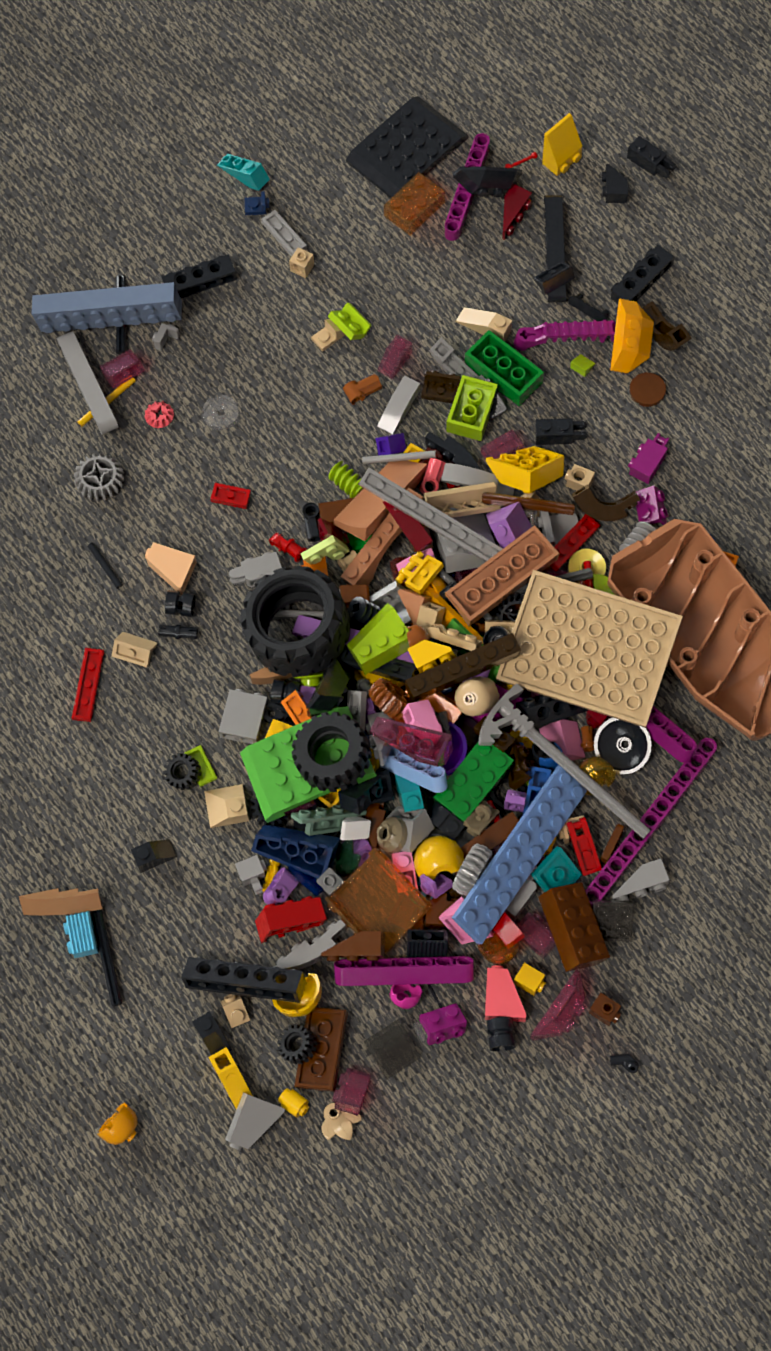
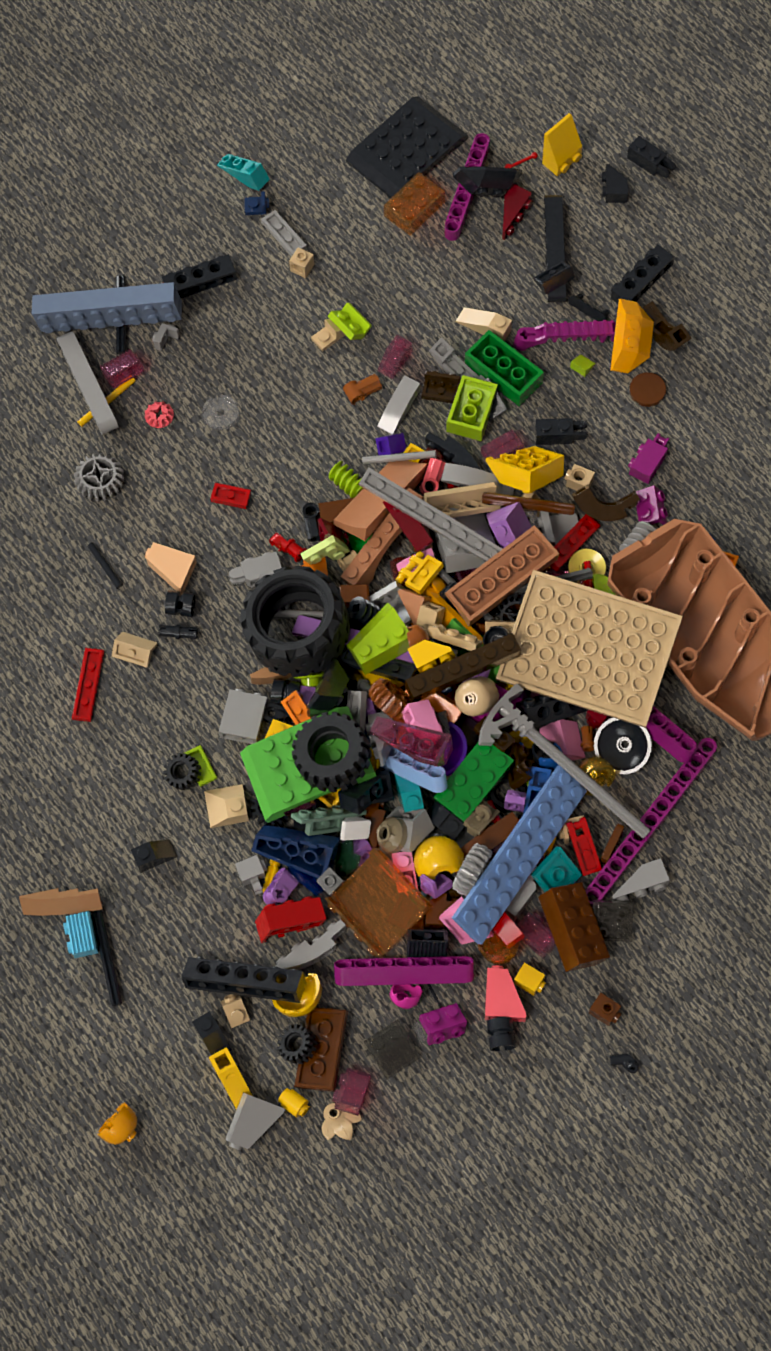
(361, 945): reddish brown slope -> none
(562, 1011): clear pink wedge -> none

